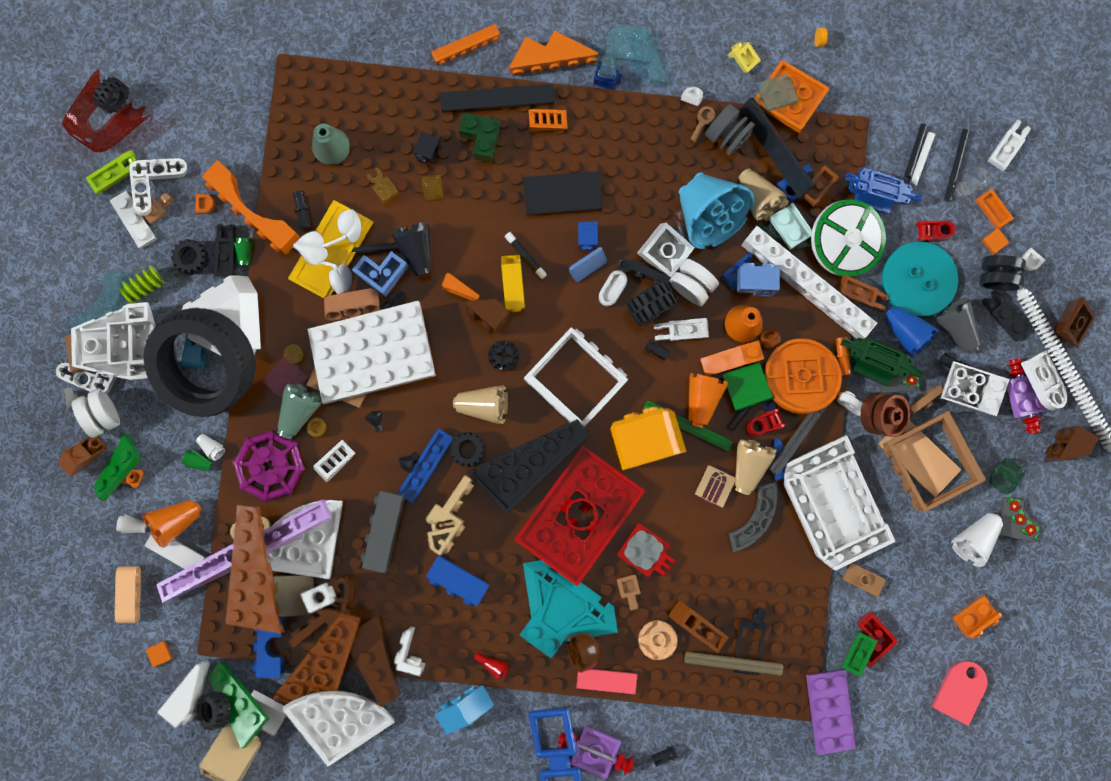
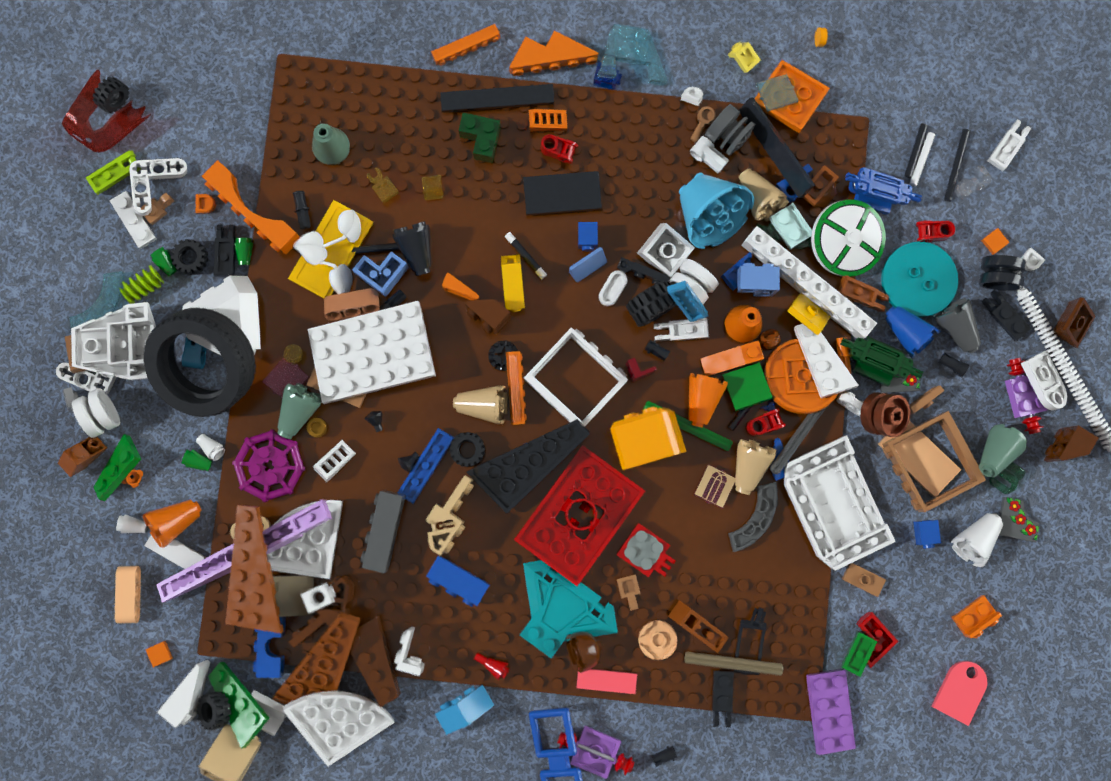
(163, 260): none -> green cone
(426, 148): black brick -> none
(515, 387): none -> orange piece
(559, 149): none -> red piece
(634, 370): none -> dark red panel
(687, 301): none -> dark azure plate
(705, 152): none -> white piece
(722, 696): none -> black hinge
(809, 314): none -> yellow plate
(824, 364): none -> white wing
(927, 533): none -> blue brick
(974, 388): white slope -> none
(994, 209): orange tile -> none
(1001, 449): none -> sand green cone

